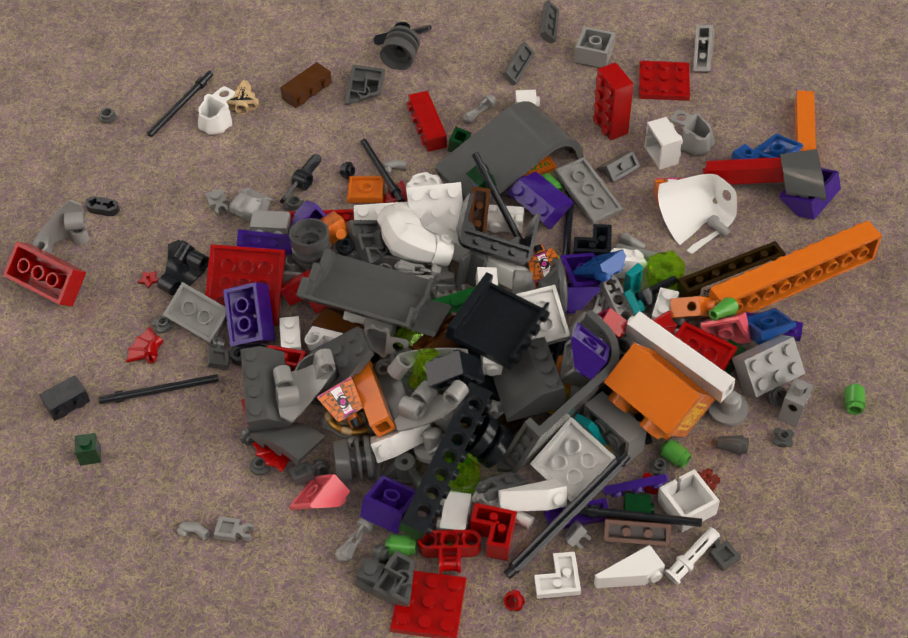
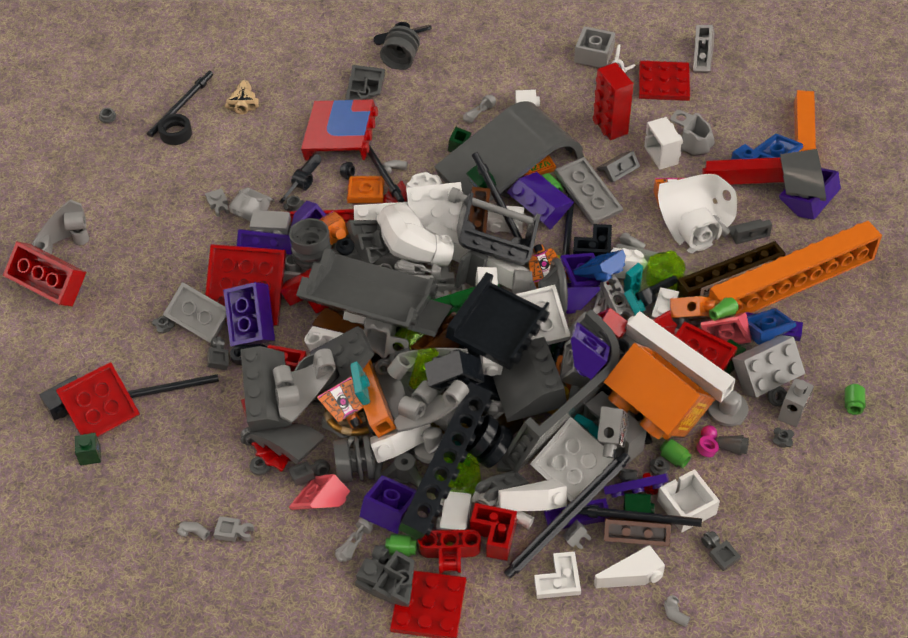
(98, 401): none -> red plate
(102, 206): black beam -> none
(145, 347): red arm -> none
(148, 279): red piece -> none
(178, 137): none -> black tyre
(183, 265): black panel -> none
(214, 112): white piece -> none
(290, 333): white brick -> none
(306, 85): reddish brown brick -> none
(340, 126): none -> panel
(360, 383): none -> teal plate
(427, 121): red brick -> none
(457, 196): none -> light grey piece
(509, 601): red plate -> none
(518, 63): dark grey plate -> none
(549, 22): dark grey plate -> none
(612, 421): none -> light grey torso
(620, 62): none -> white plant
(628, 475): none -> dark grey plate
(673, 613): none -> light grey arm
(682, 560): white pin -> none
(699, 228): none -> white brick
(707, 444): none -> dark pink plate
(709, 479): clear red plant -> none
(750, 231): none -> dark grey panel

